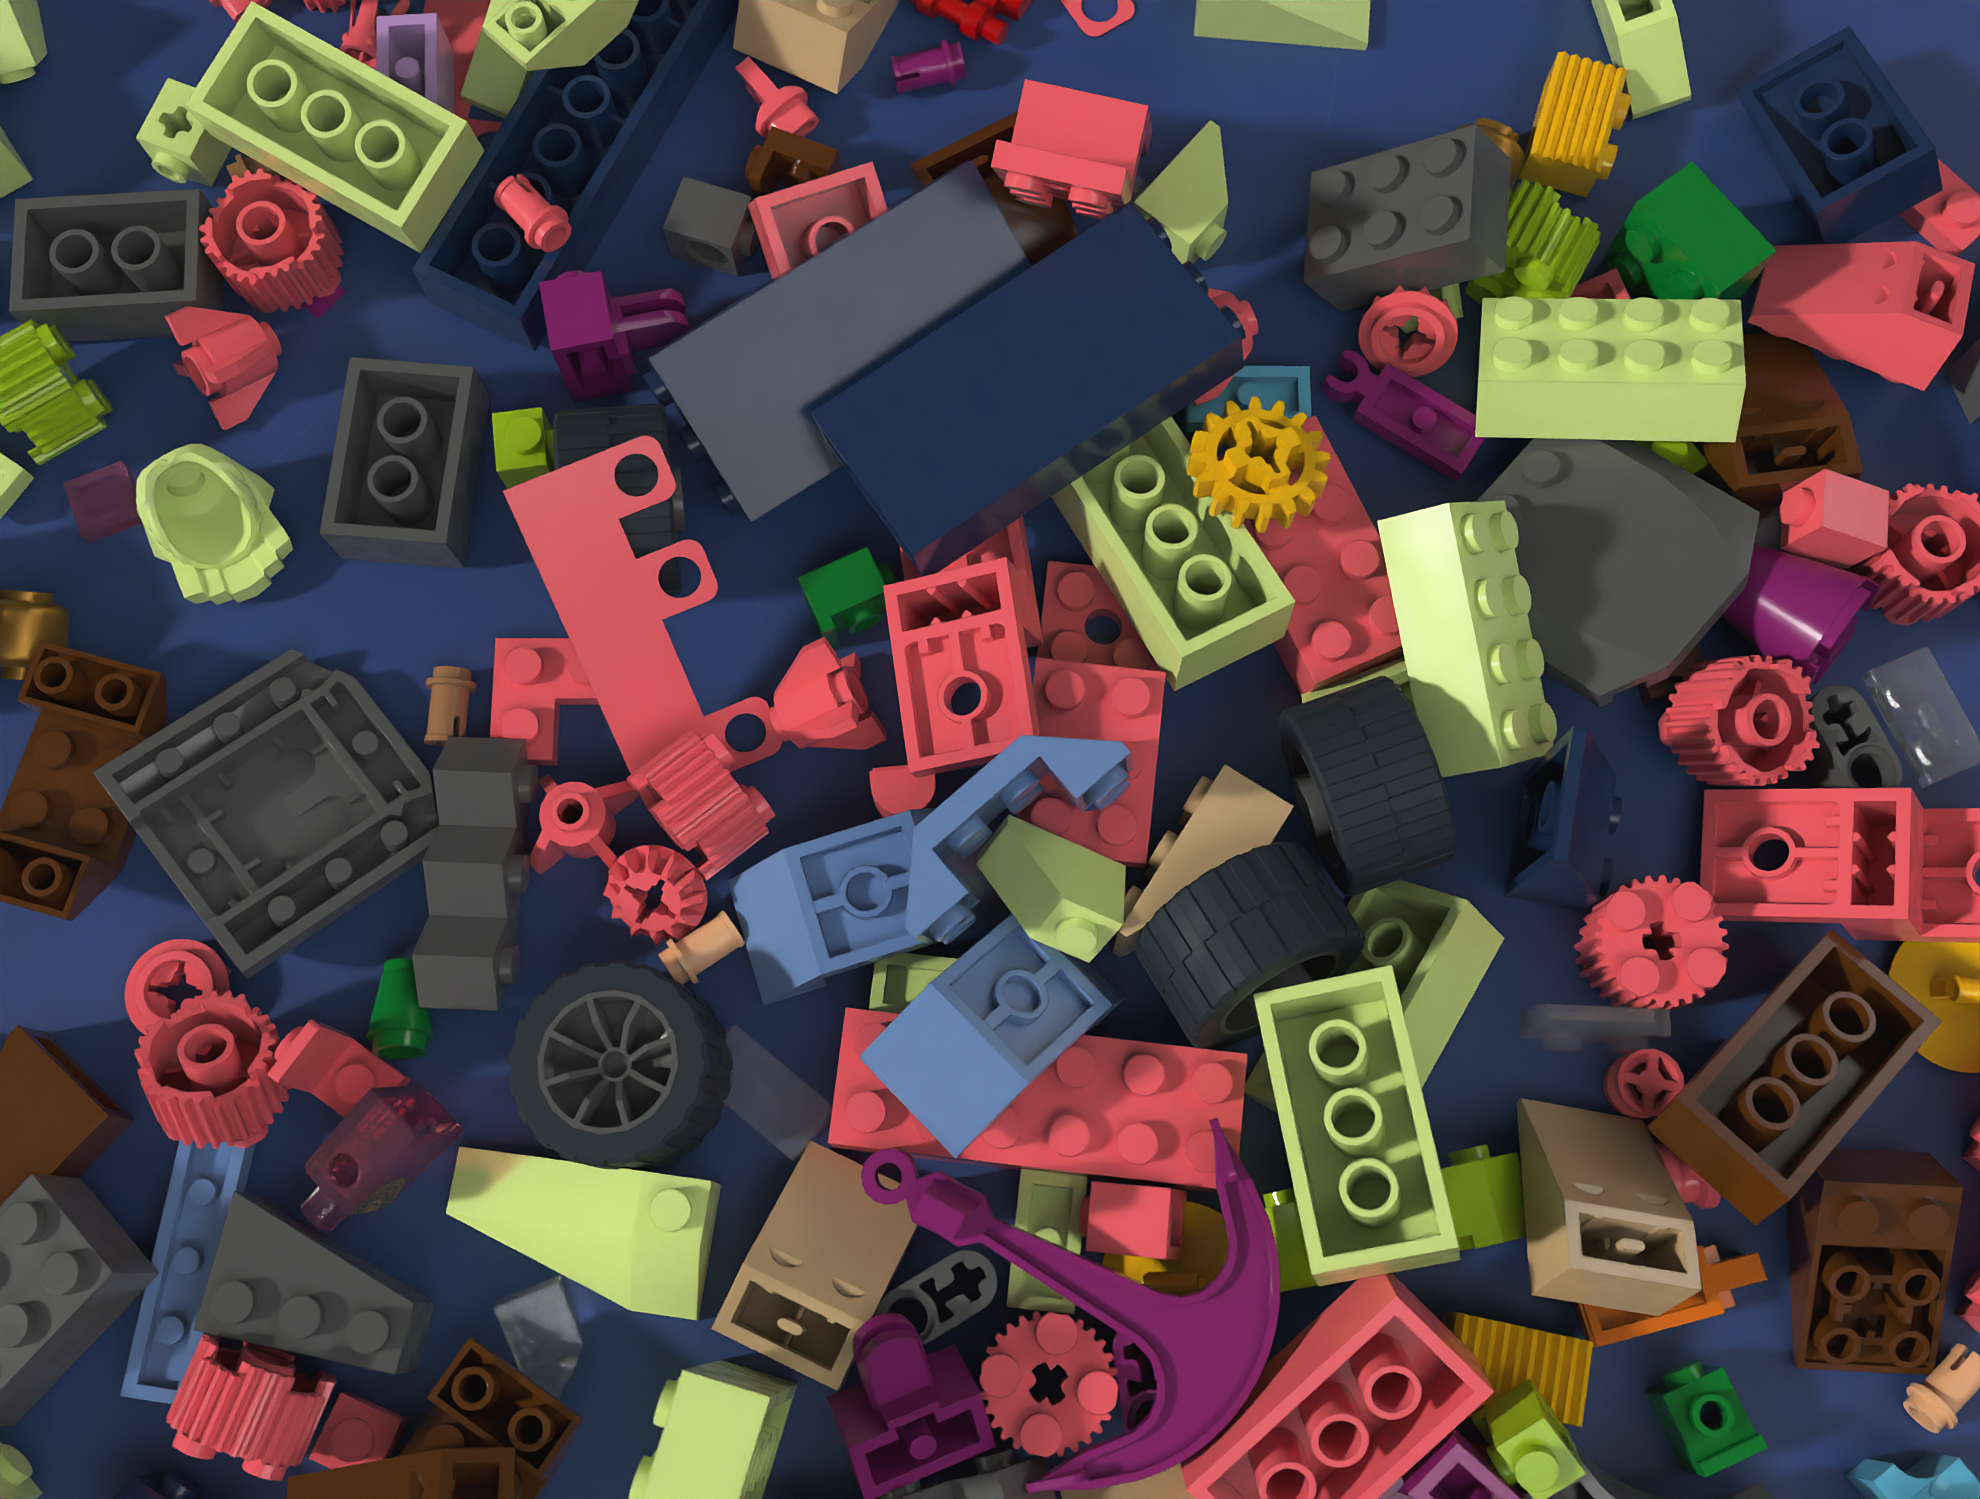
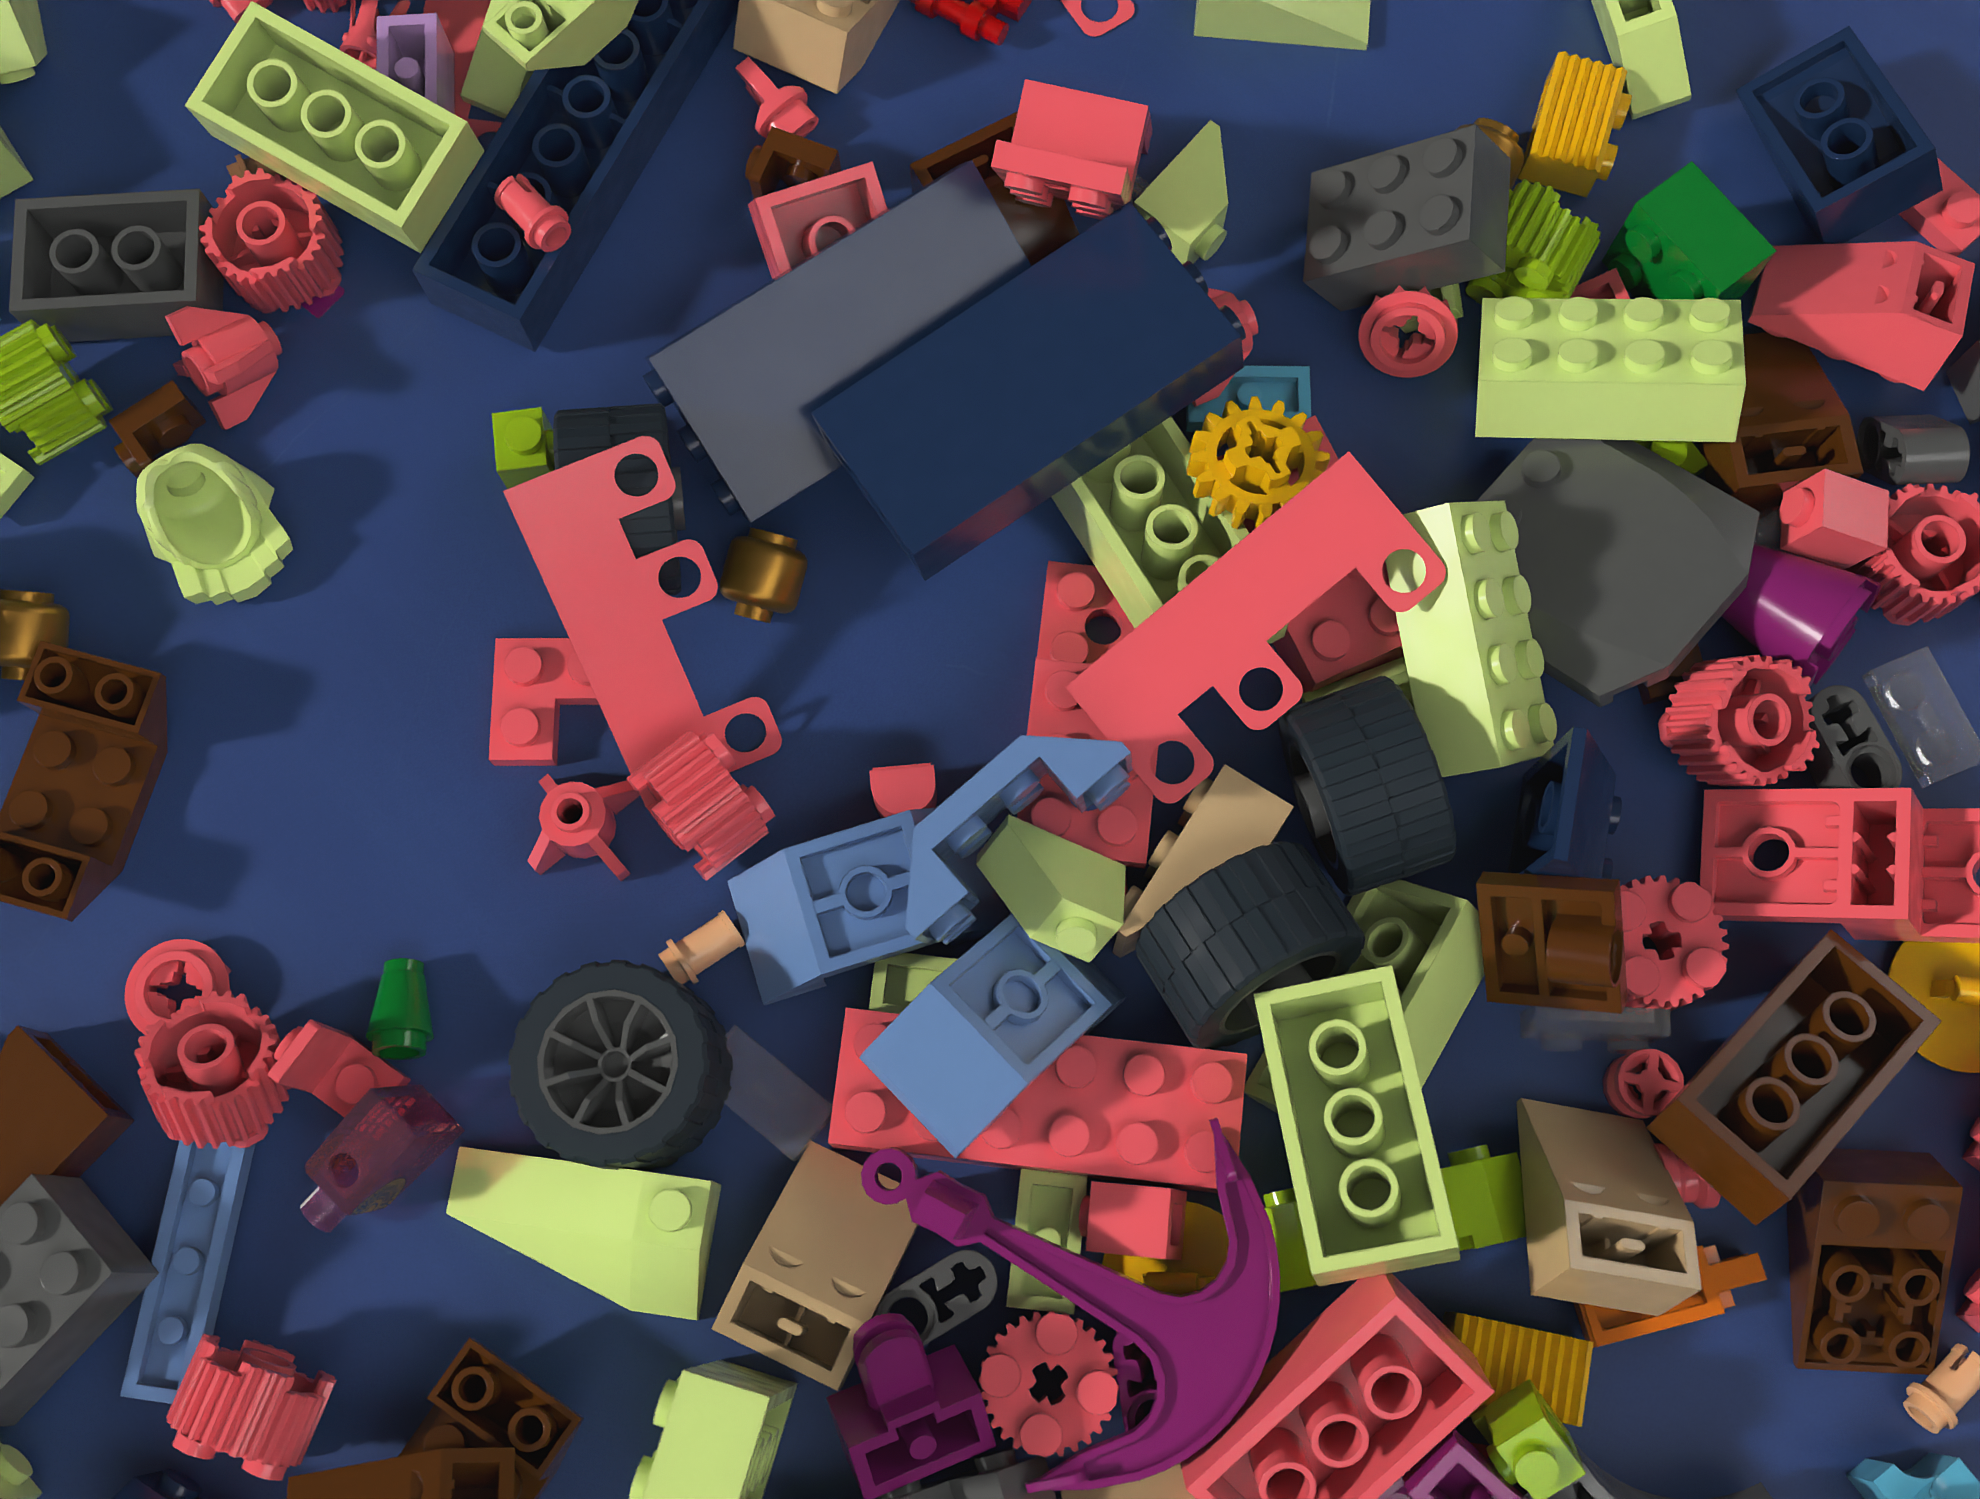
(103, 501): clear pink tile -> none
(155, 424): none -> reddish brown bracket
(178, 141): yellowish green brick -> none
(277, 805): dark grey wedge -> none
(308, 1295): dark grey wedge -> none
(357, 1433): coral plate -> none
(406, 463): dark grey brick -> none
(448, 703): medium nougat pin -> none
(475, 874): dark grey brick -> none
(542, 1333): clear slope -> none
(598, 332): magenta brick -> none
(682, 896): coral gear -> none
(711, 227): dark grey brick -> none
(763, 574): none -> pearl gold head
(825, 702): coral brick -> none
(847, 594): green brick -> none
(929, 67): magenta pin -> none
(960, 630): coral bracket -> none
(1228, 613): none -> coral piece
(1408, 415): magenta plate -> none
(1552, 941): none -> reddish brown plate
(1678, 1409): green brick -> none
(1913, 449): none -> dark grey beam

